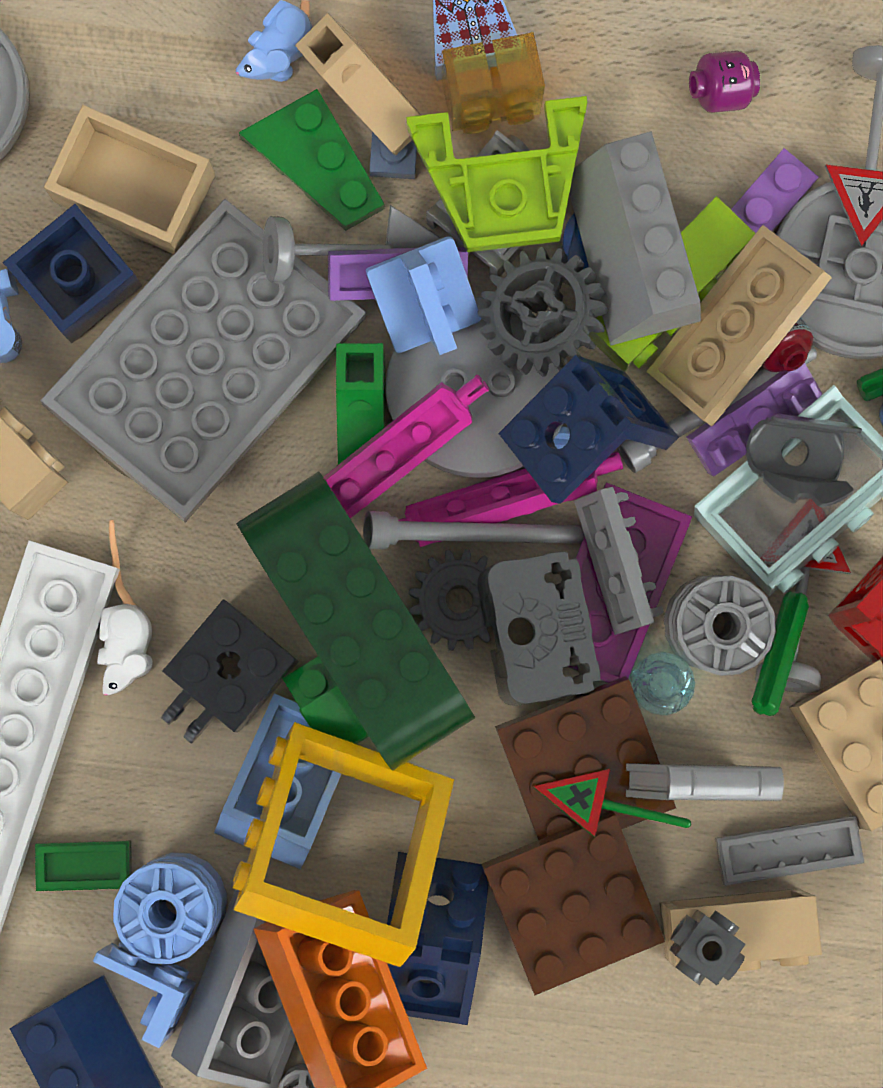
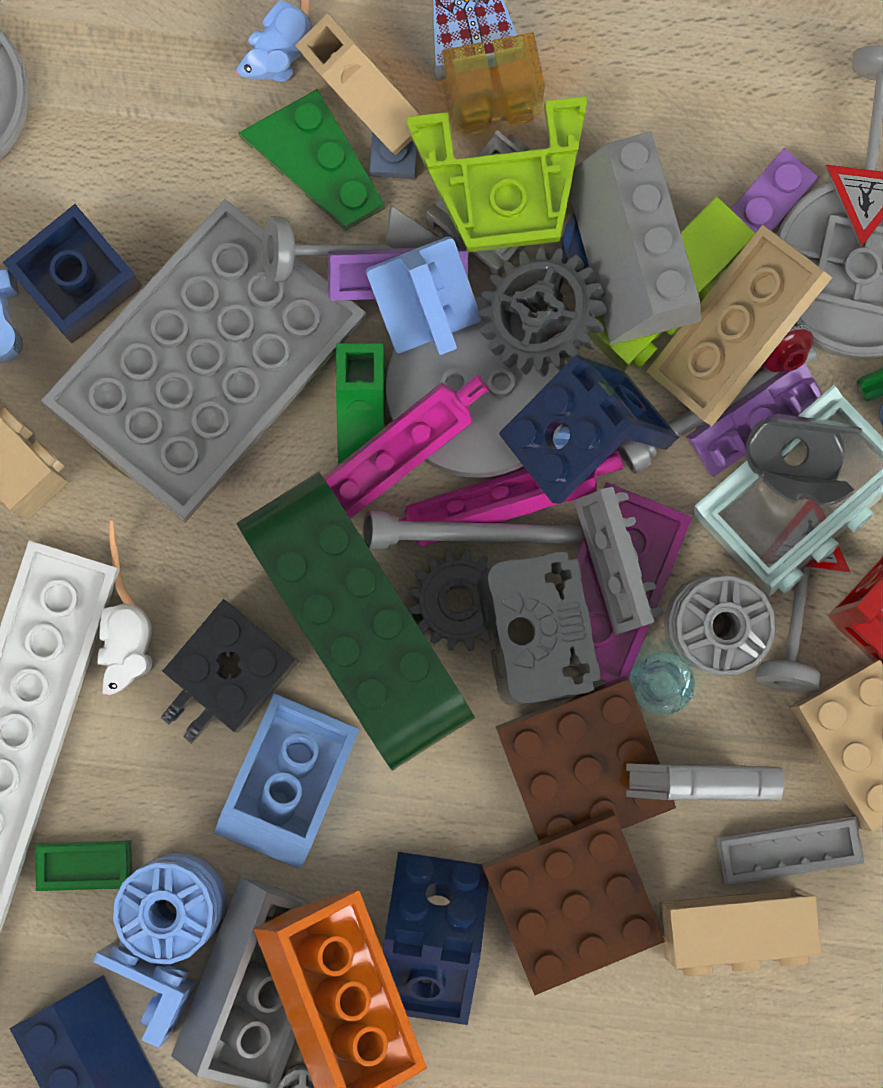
(130, 180): tan piece -> none
(320, 920): yellow window -> none
(323, 702): green slope -> none
(584, 797): piece -> none
(691, 937): dark grey brick -> none
(724, 81): magenta head -> none
(780, 657): green axle -> none

